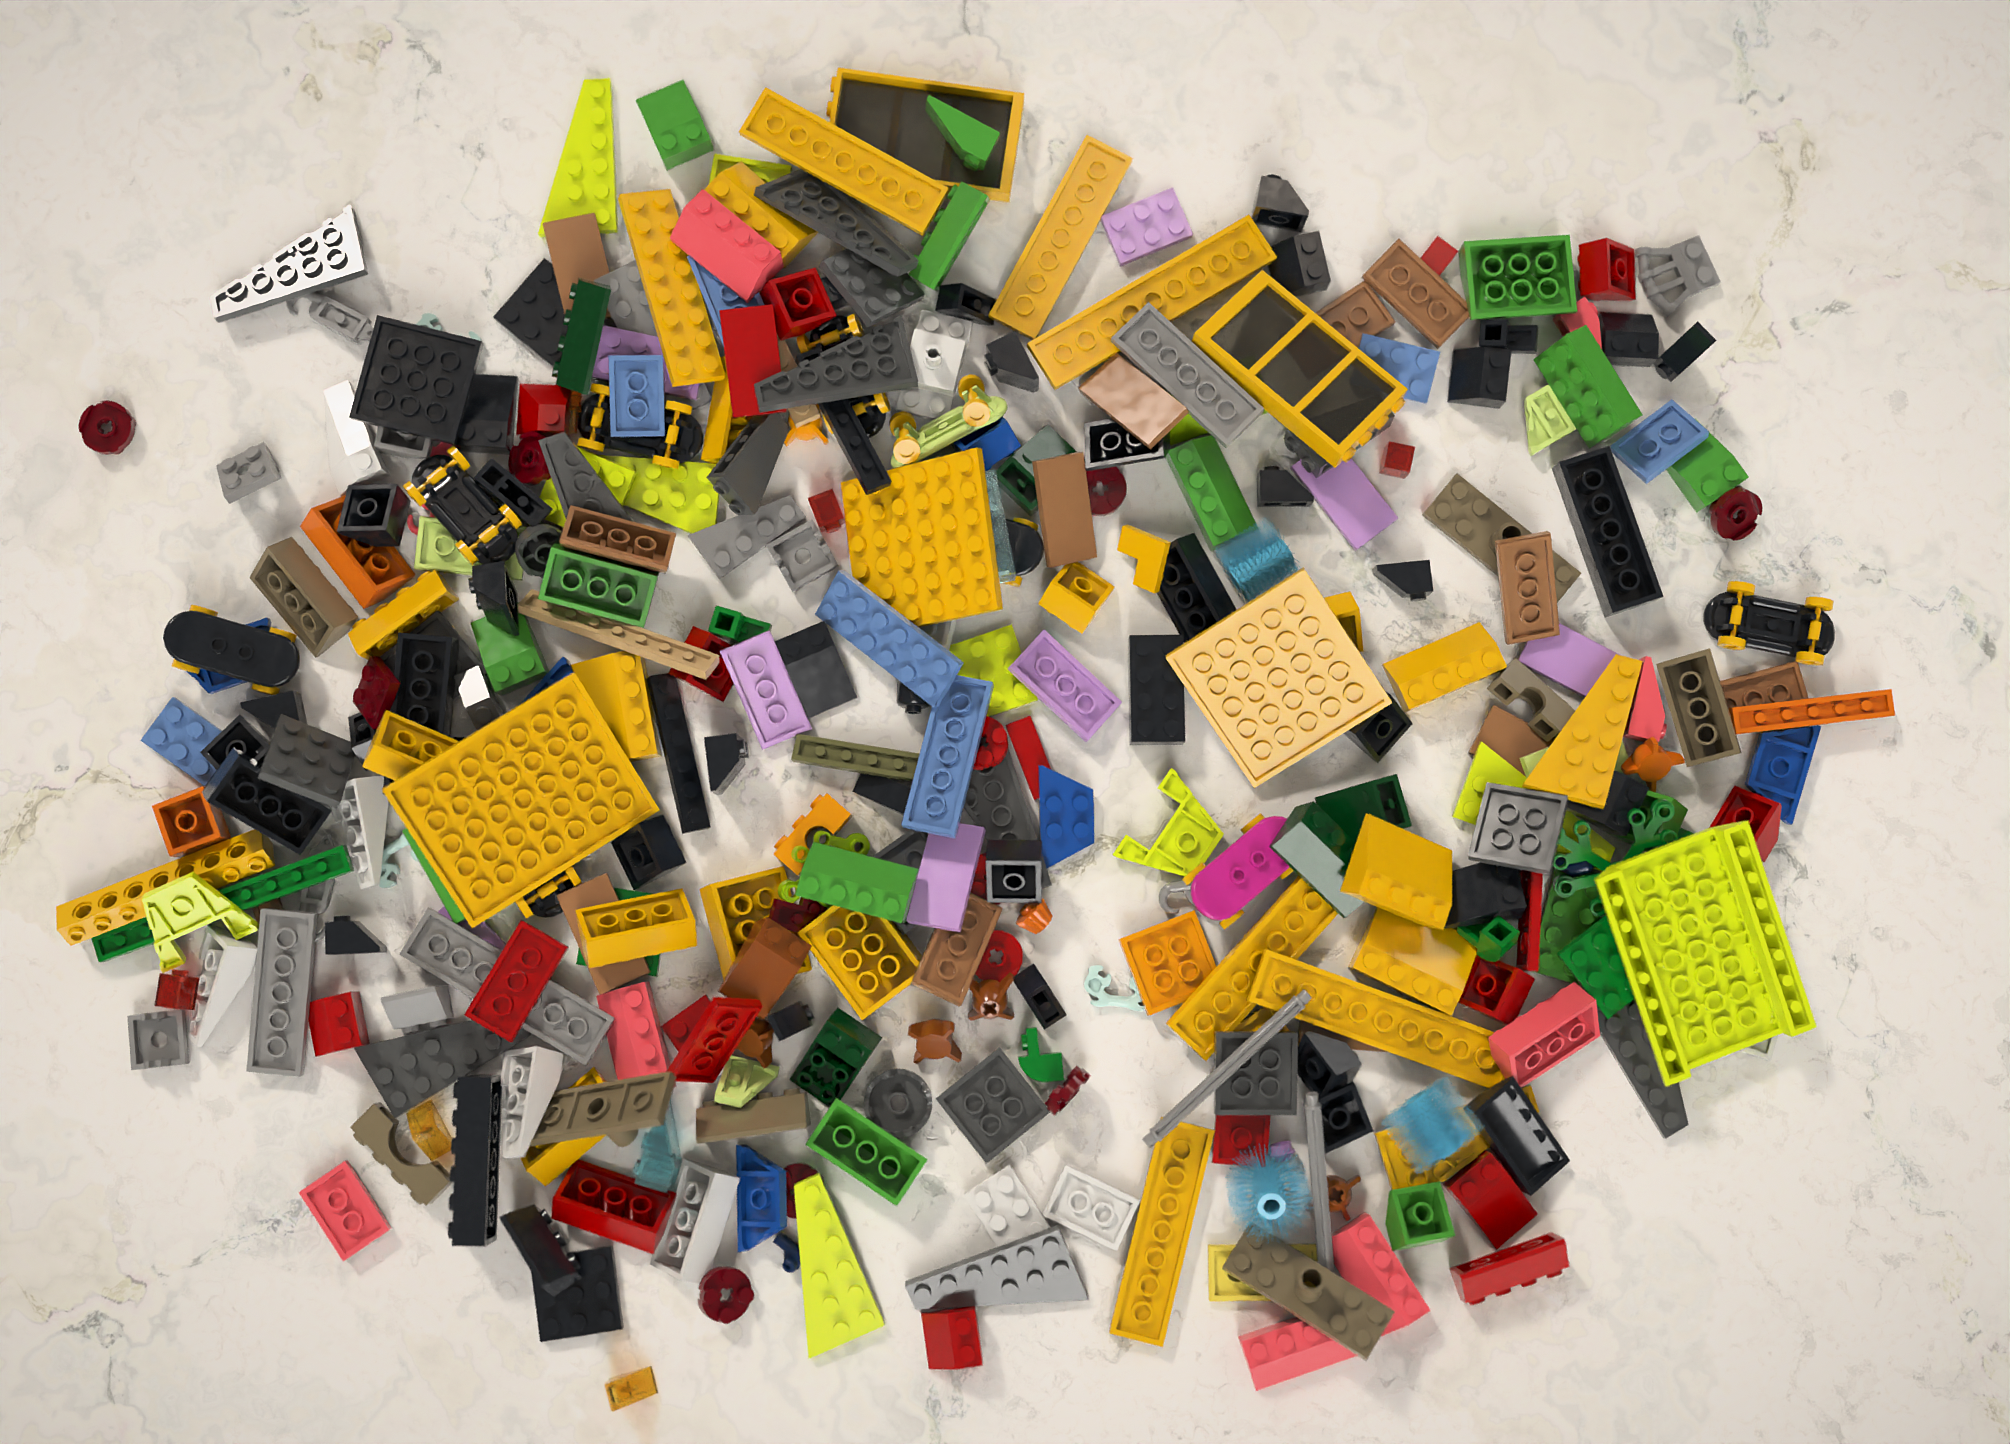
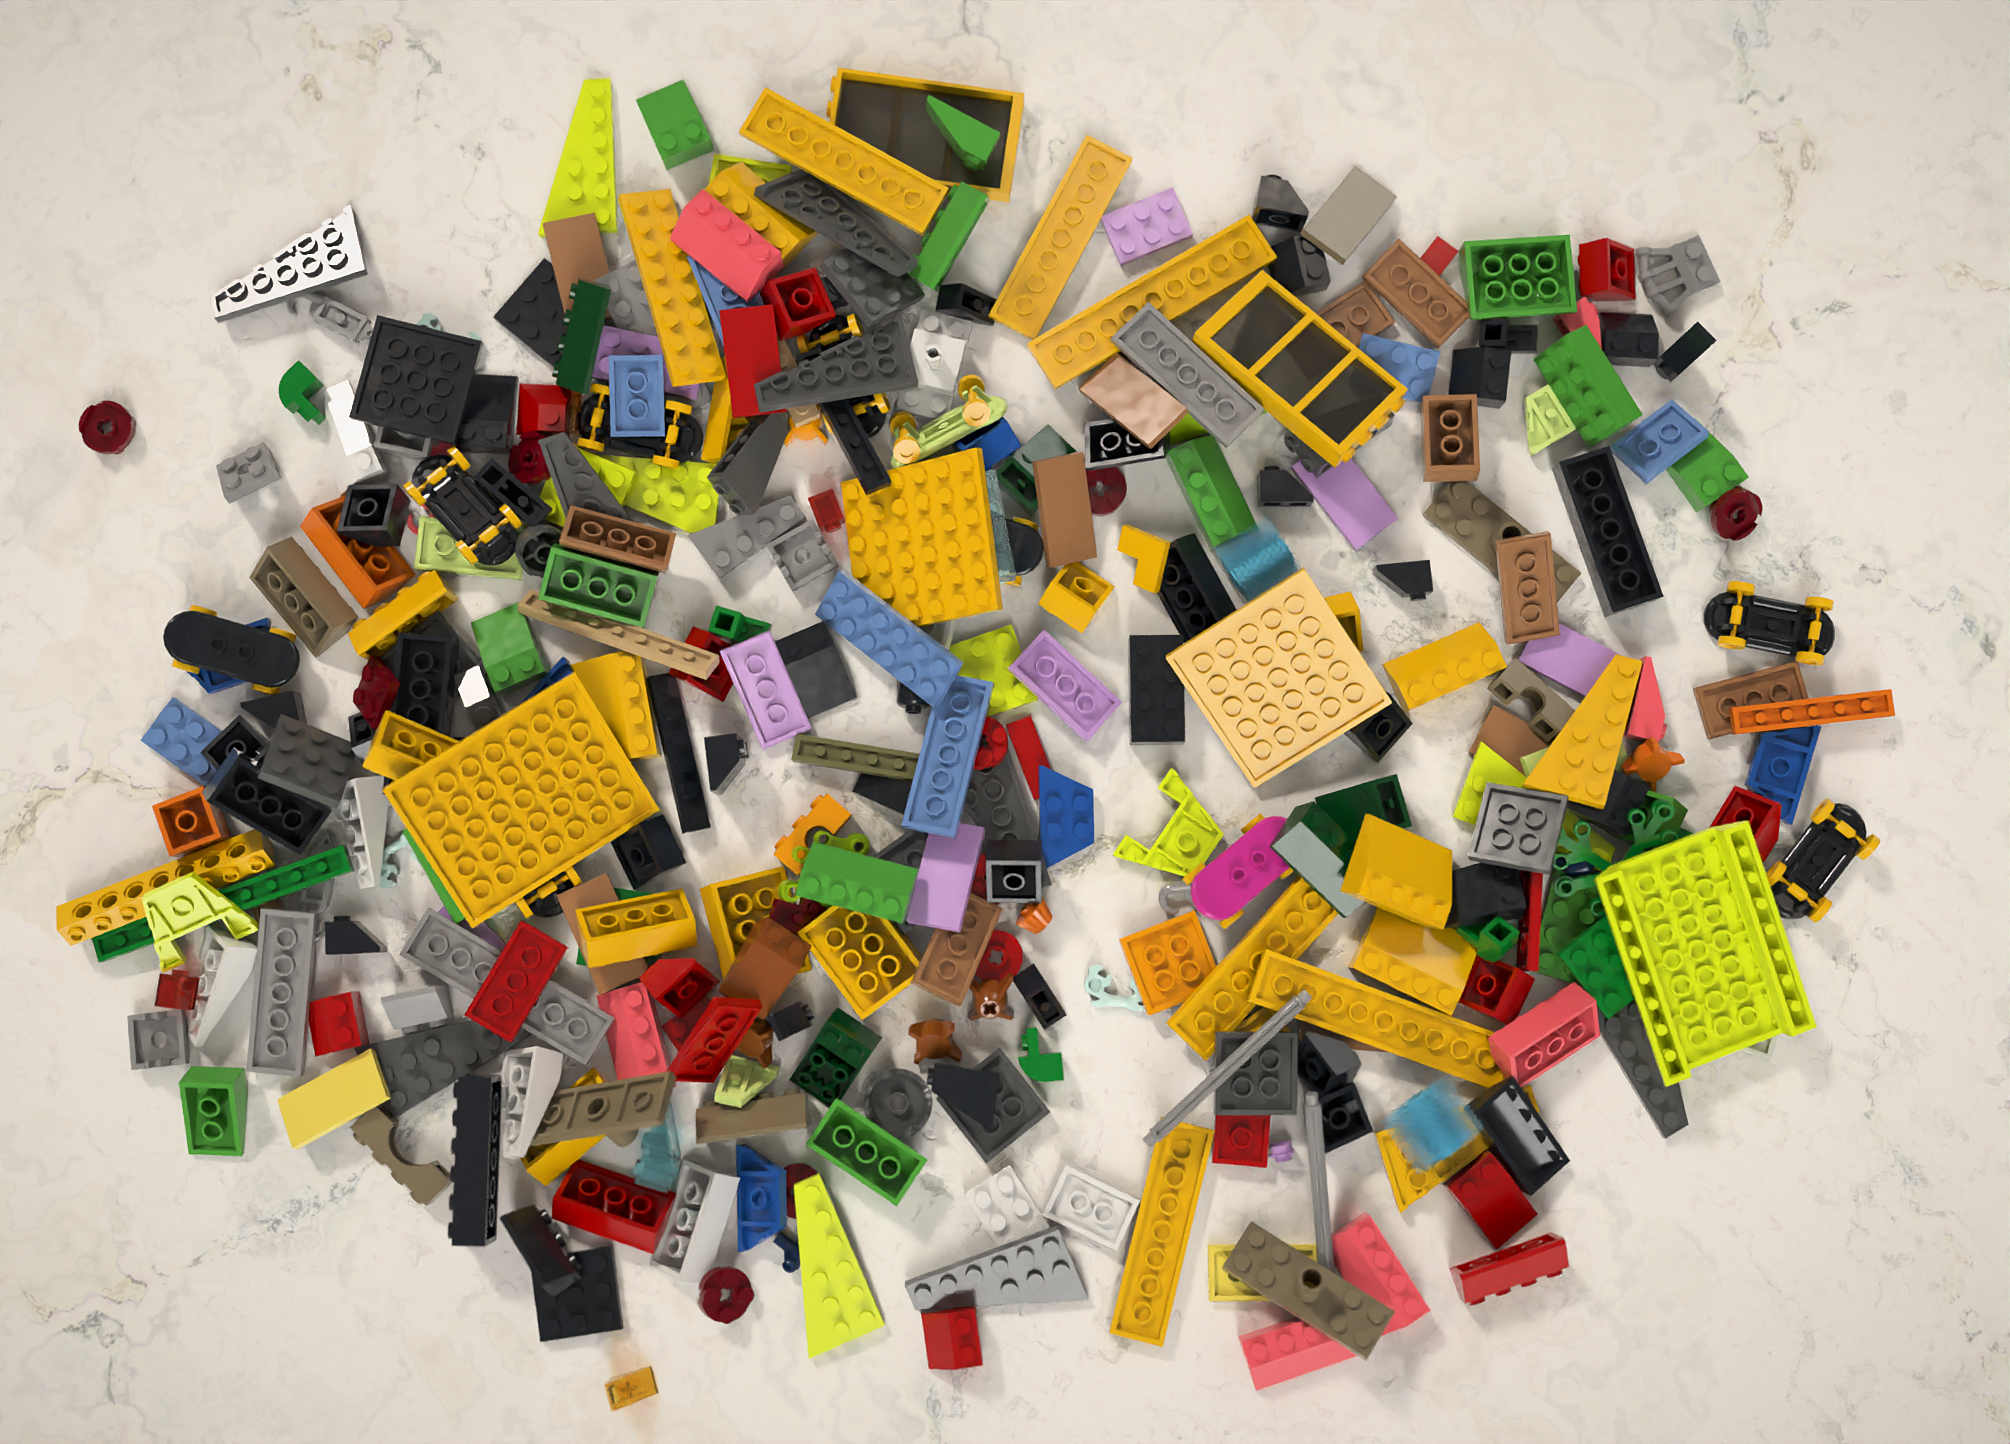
(214, 1110): none -> bright green slope
(297, 388): none -> green brick
(333, 1098): none -> light yellow tile
(345, 1210): coral plate -> none
(429, 1130): clear yellow slope -> none
(496, 595): black slope -> none
(678, 983): none -> red slope
(967, 1090): none -> black slope
(1010, 363): black slope -> none
(1063, 1095): dark red plate -> none
(1268, 1192): medium azure piece -> none
(1339, 1194): dark orange piece -> none
(1348, 215): none -> tile
(1397, 460): clear red brick -> none
(1417, 1216): bright green slope -> none
(1450, 438): none -> medium nougat brick
(1698, 708): dark tan slope -> none
(1819, 860): none -> black piece

